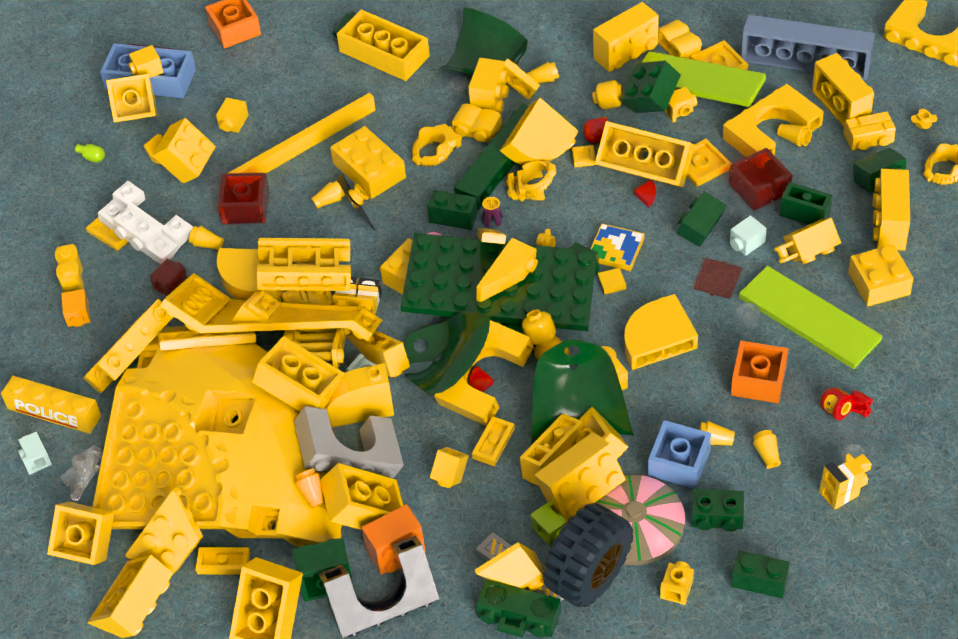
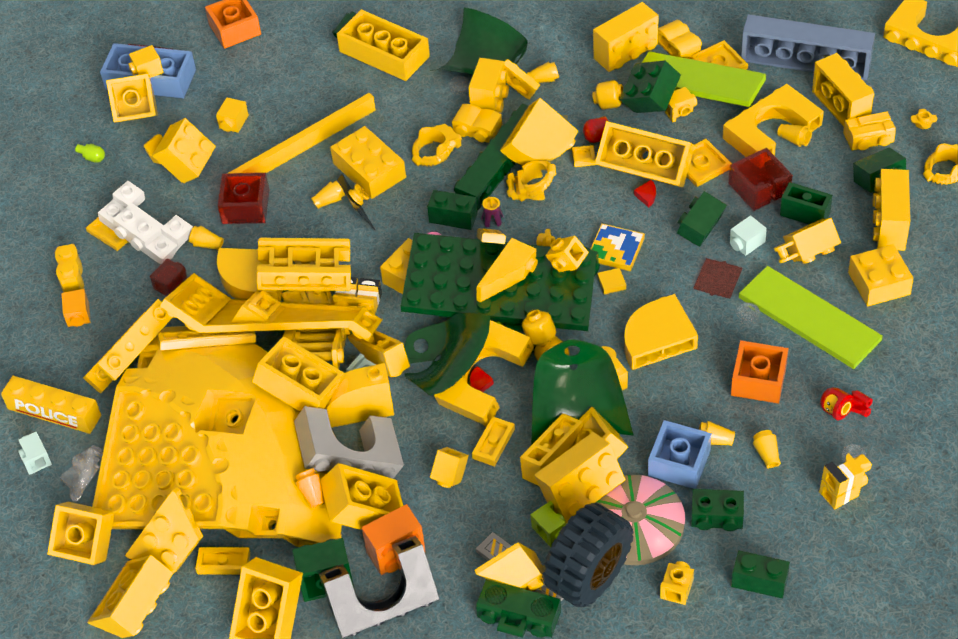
(566, 253): none -> yellow brick

